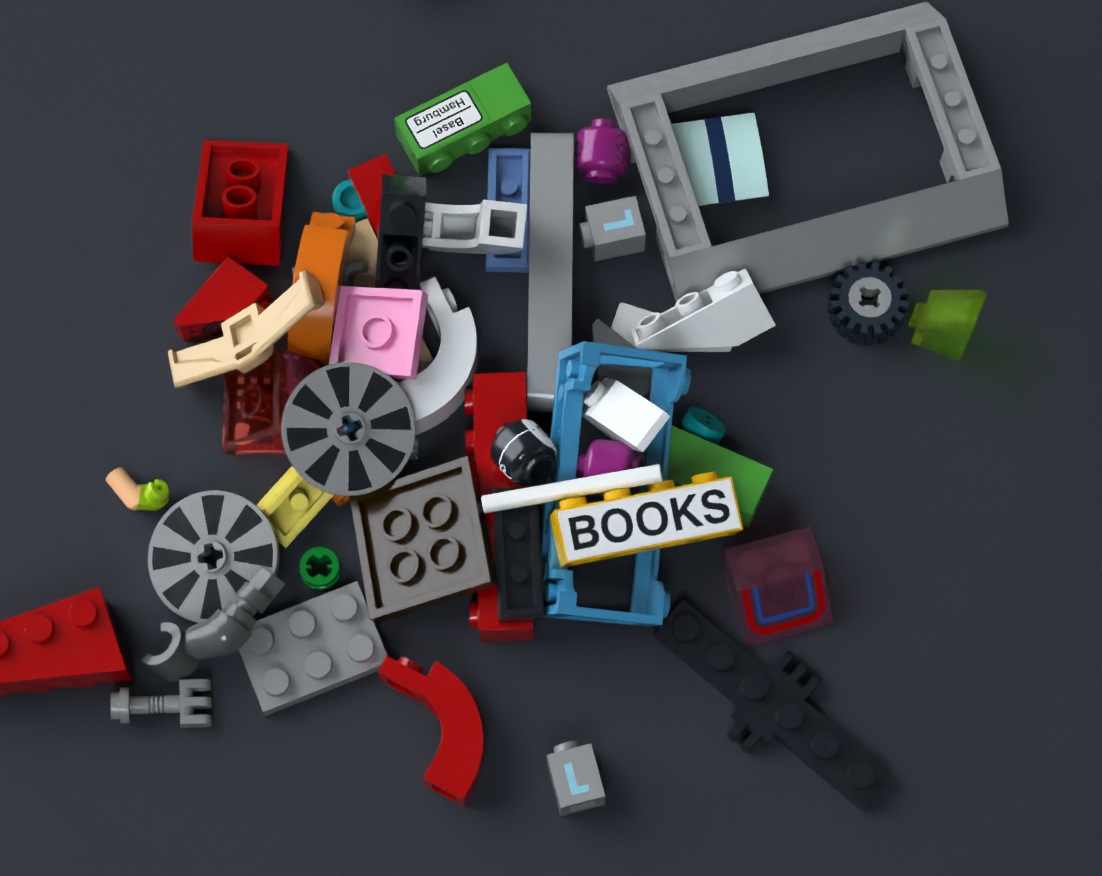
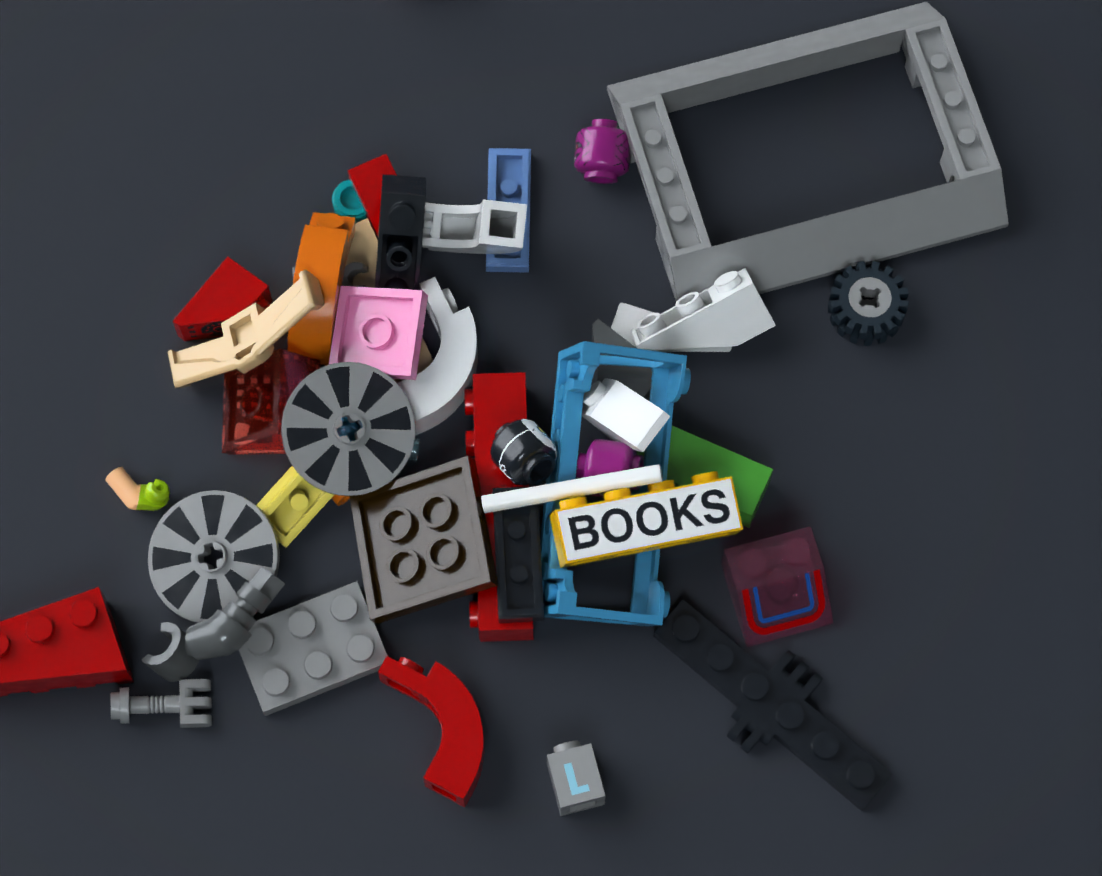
(240, 202): red slope -> none
(319, 582): green bush -> none
(463, 120): bright green brick -> none
(549, 263): light grey beam -> none
(613, 229): light grey brick -> none
(703, 424): teal tile -> none
(723, 158): light aqua slope -> none
(947, 320): clear neon green slope -> none

